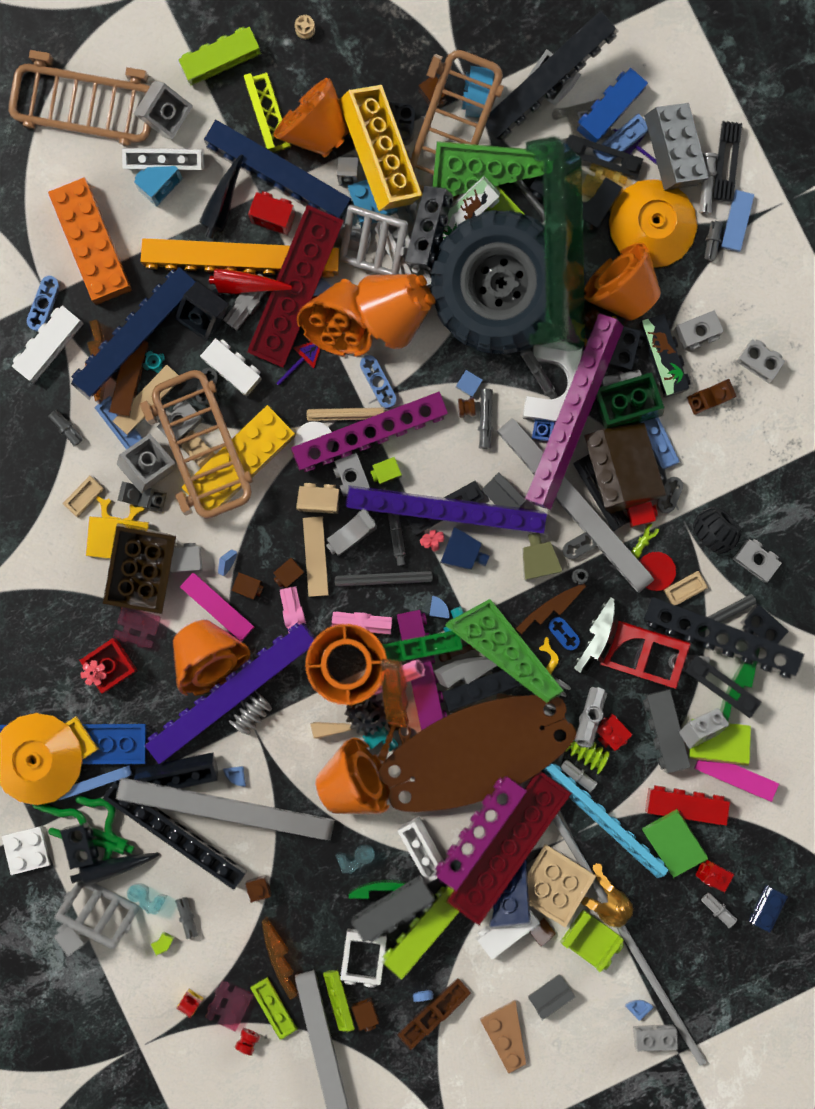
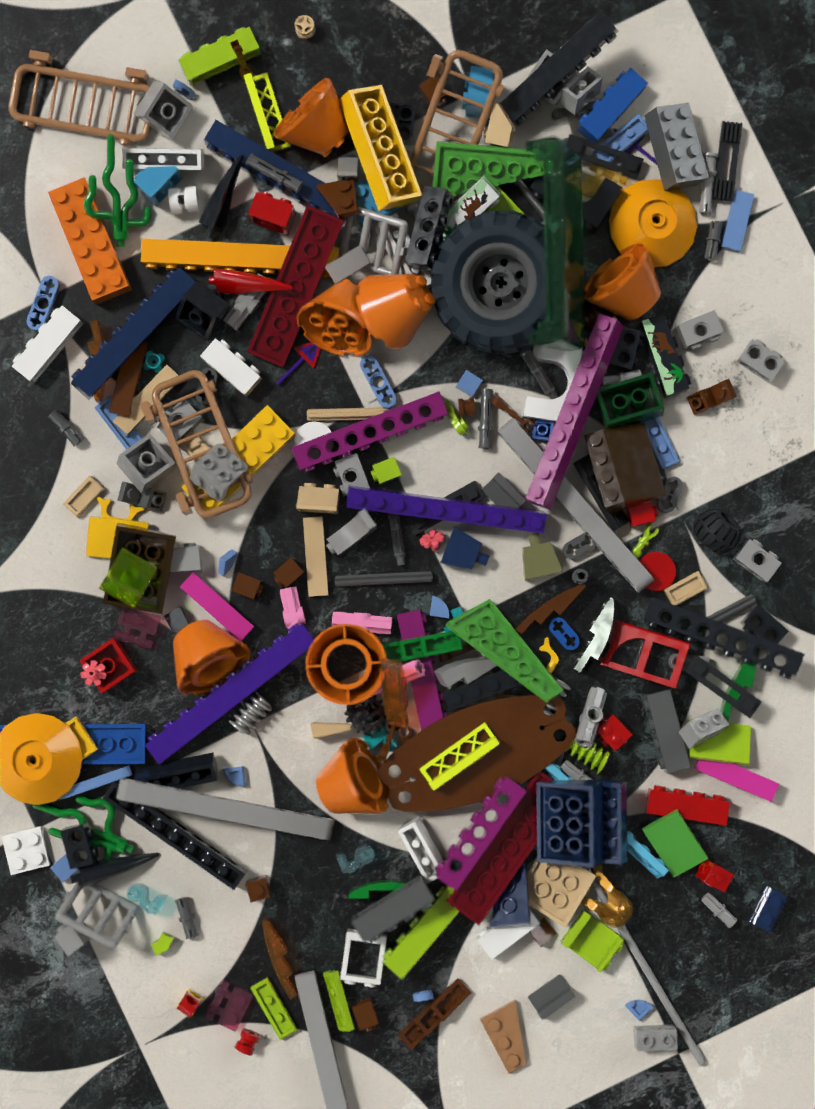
(62, 869): none -> medium blue tile
(119, 217): none -> green plant
(128, 578): none -> clear neon green slope
(177, 619): none -> black slope
(183, 89): none -> medium blue tile
(190, 198): none -> white wheel
(217, 471): none -> light grey bracket
(244, 68): none -> reddish brown piece
(273, 172): none -> dark grey pin
(341, 197): none -> reddish brown wing
(347, 264): none -> light grey slope
(459, 425): none -> lime plate
(462, 763): none -> neon yellow fence
(500, 128): none -> tan slope
(500, 403): none -> reddish brown piece
(581, 90): none -> light grey brick
(582, 822): none -> dark blue slope

